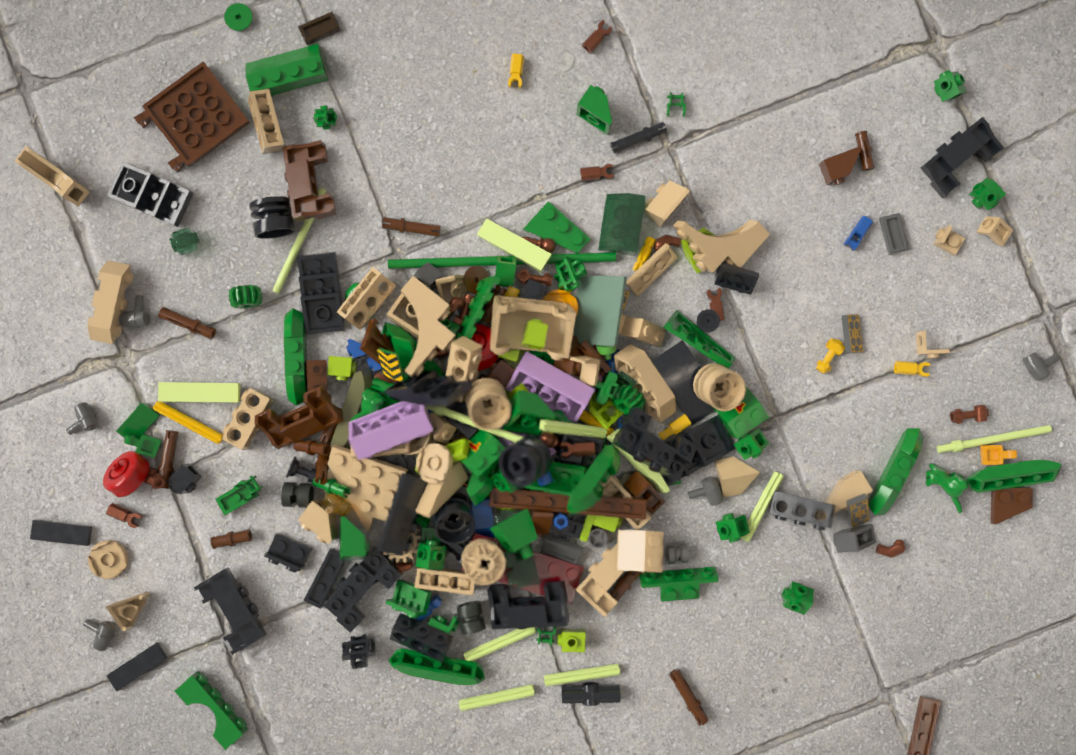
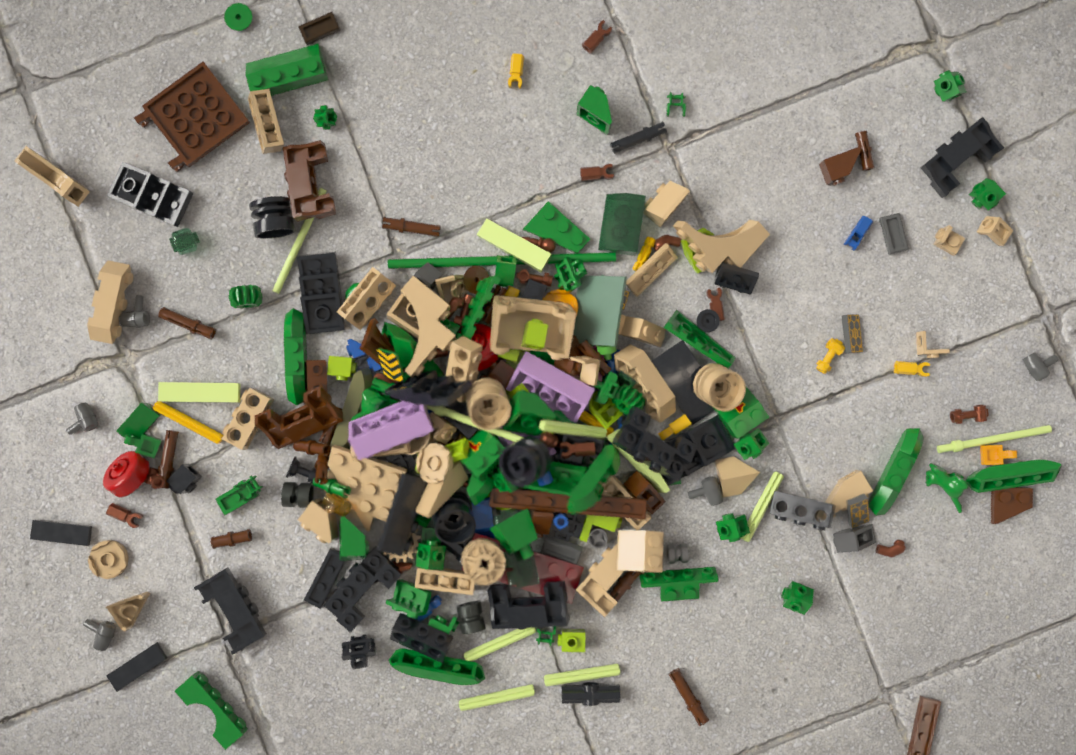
(288, 553): black bracket -> none

